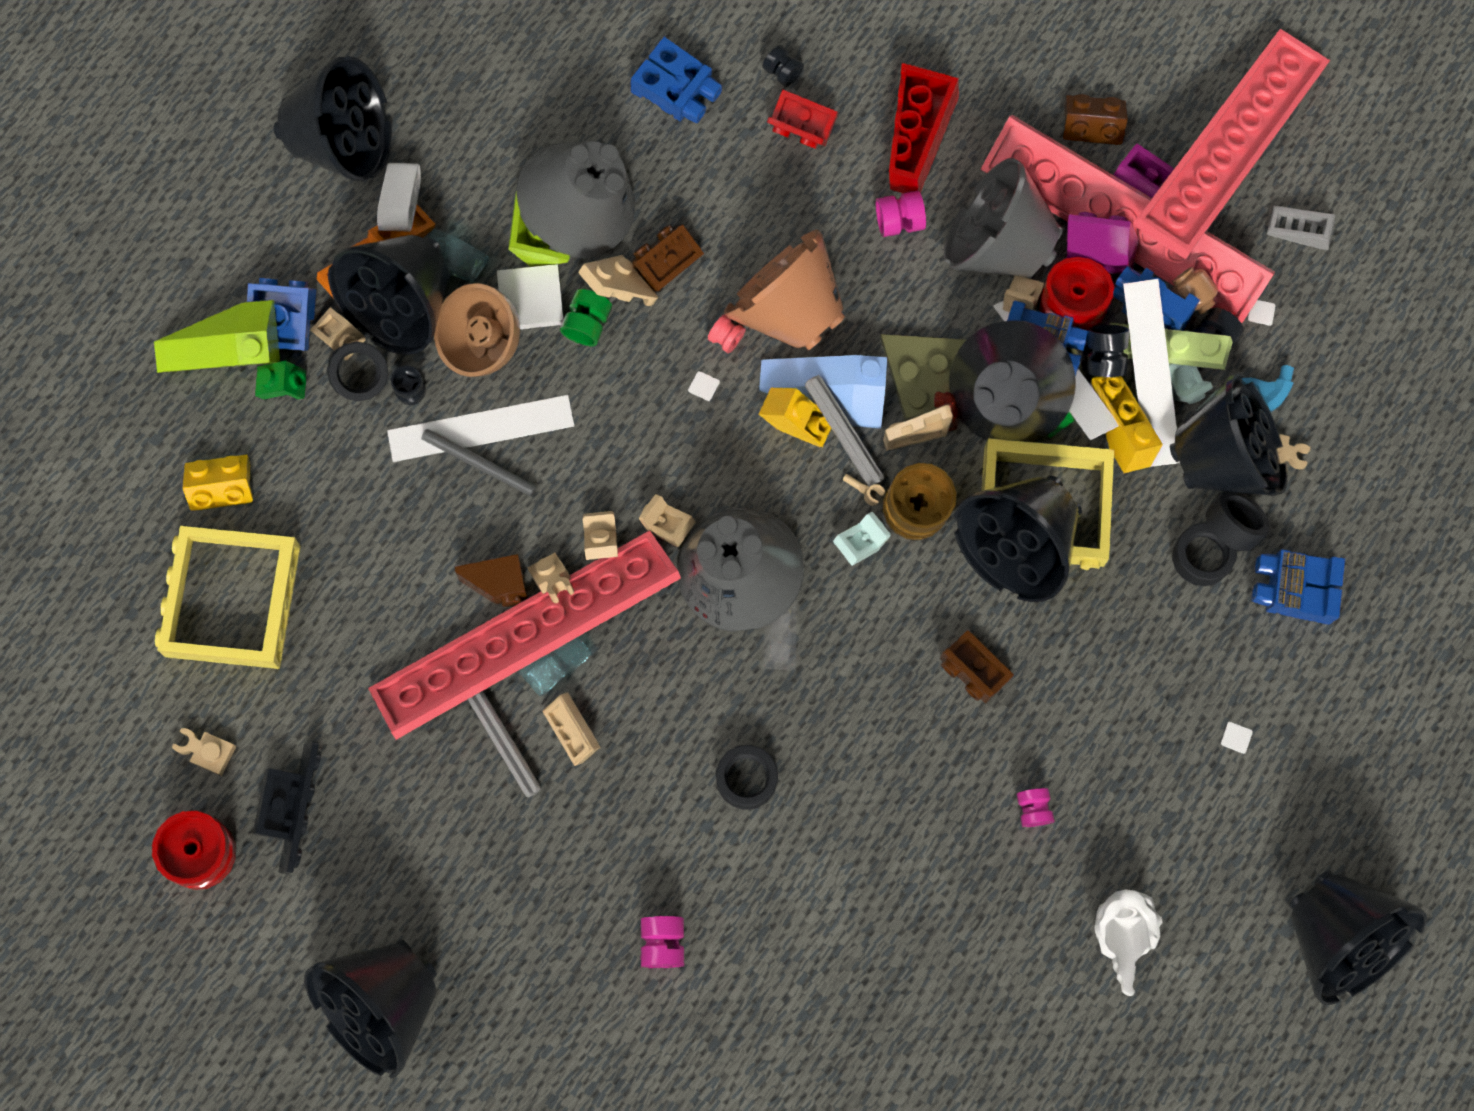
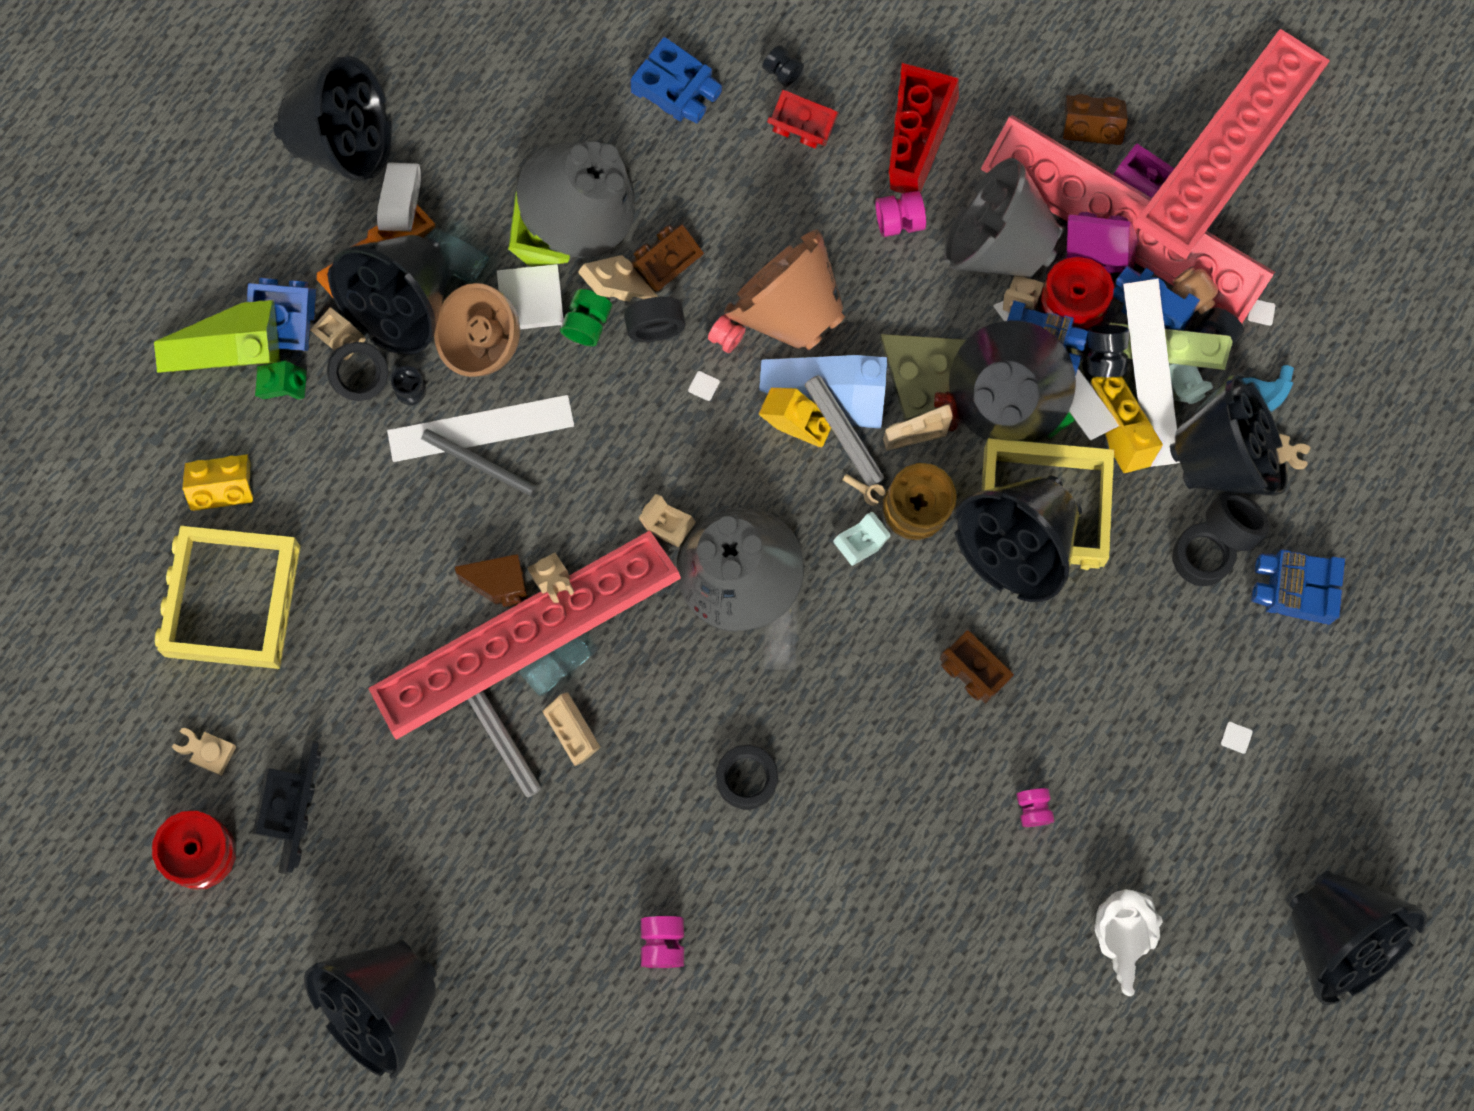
(600, 535): tan bracket -> none
(654, 319): none -> black tyre
(1311, 238): light grey slope -> none

